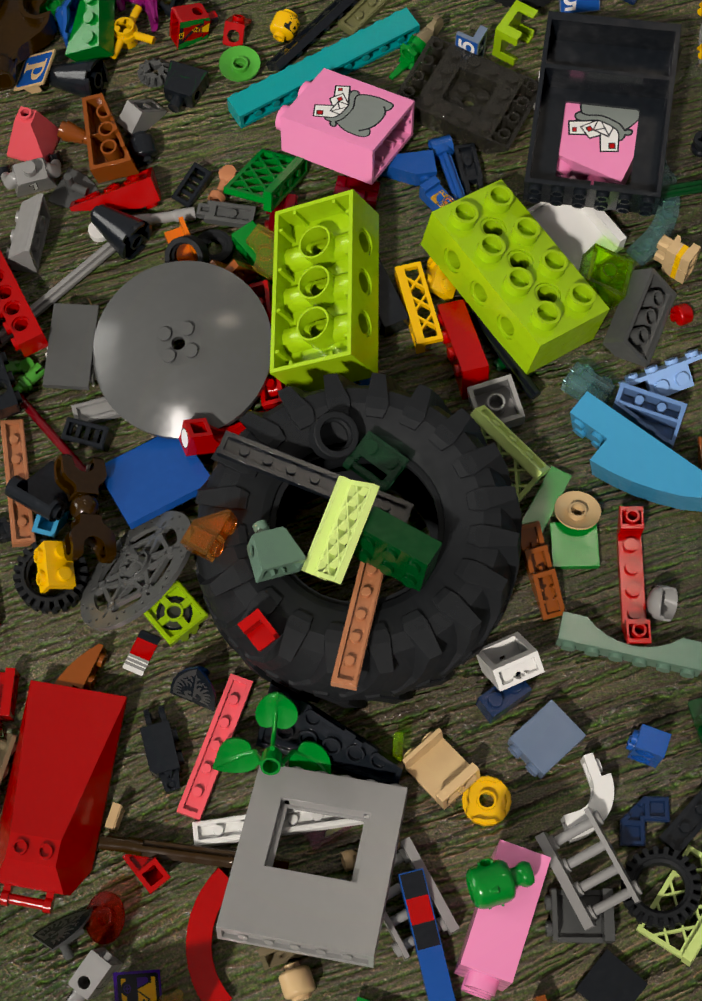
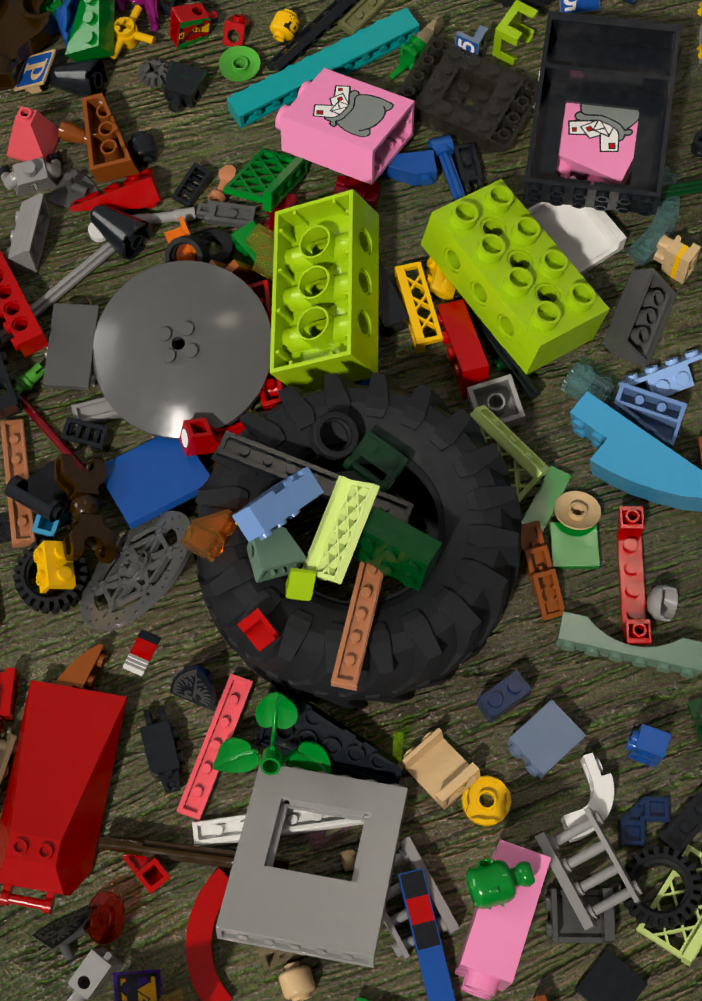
(20, 366): bright green piece -> none
(115, 817): tan tile -> none
(140, 115): light grey slope -> none
(176, 615): lime piece -> none
(277, 504): none -> medium blue wedge
(300, 584): none -> lime slope
(434, 194): blue leg -> none
(518, 657): white window -> none
(606, 273): clear neon green brick -> none
(682, 314): red piece -> none

